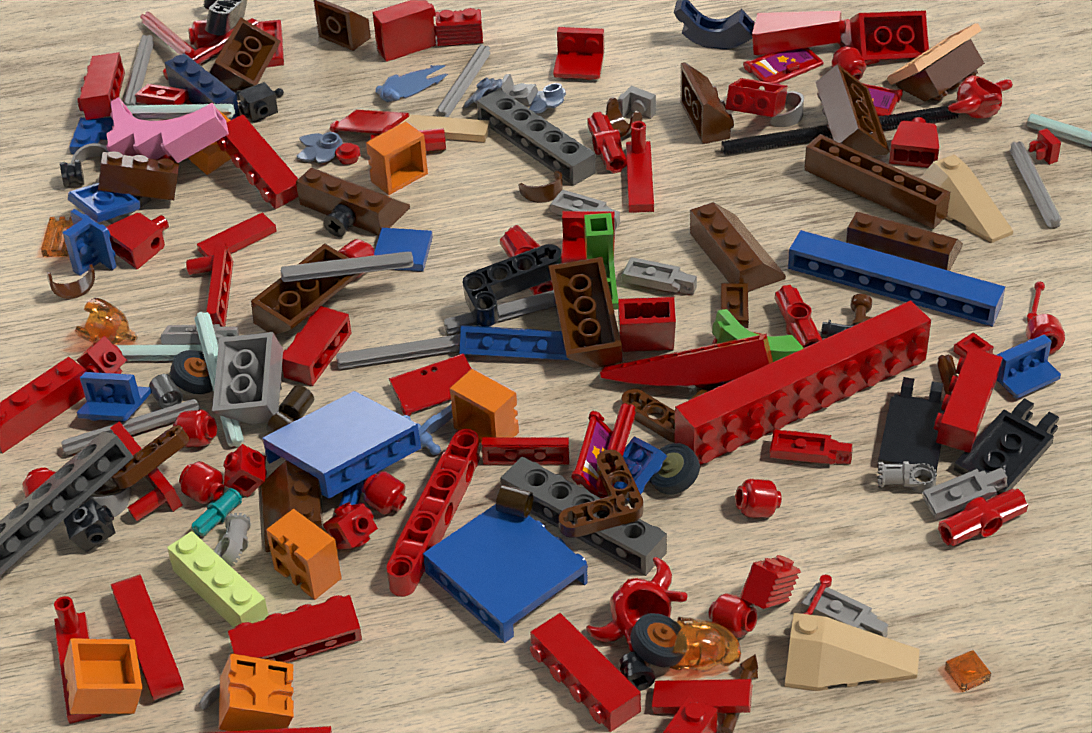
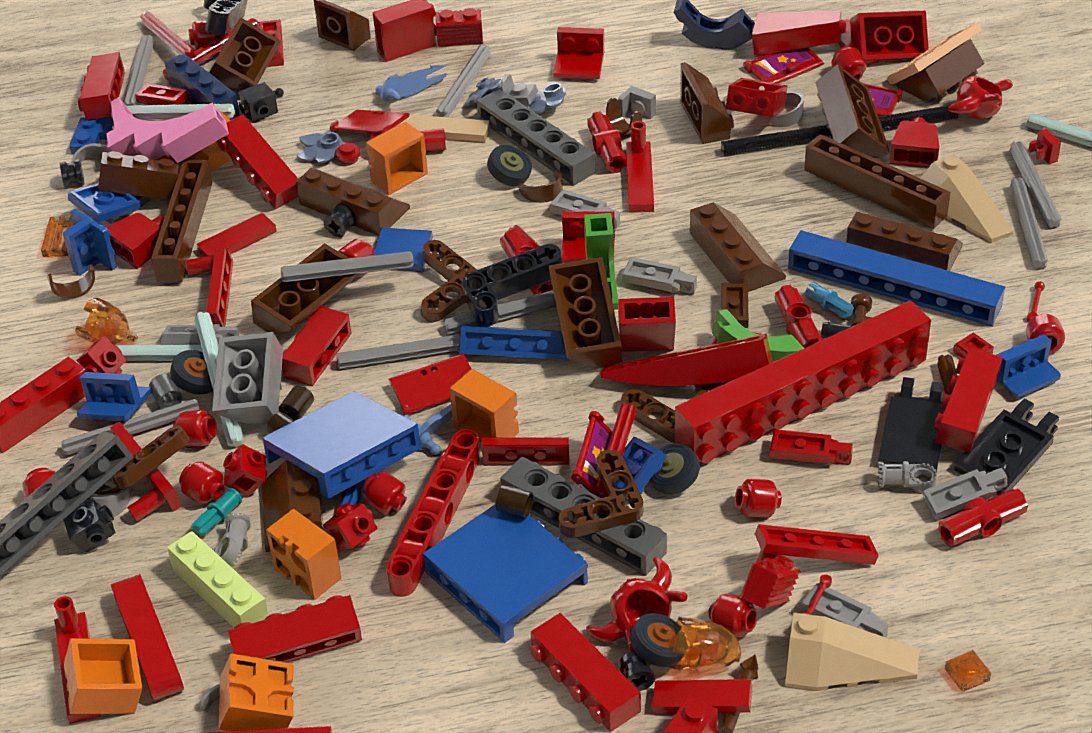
(182, 221): none -> reddish brown brick
(454, 279): none -> reddish brown beam
(509, 165): none -> black wheel
(814, 544): none -> red piece
(829, 300): none -> dark azure axle
(1028, 223): none -> light grey axle

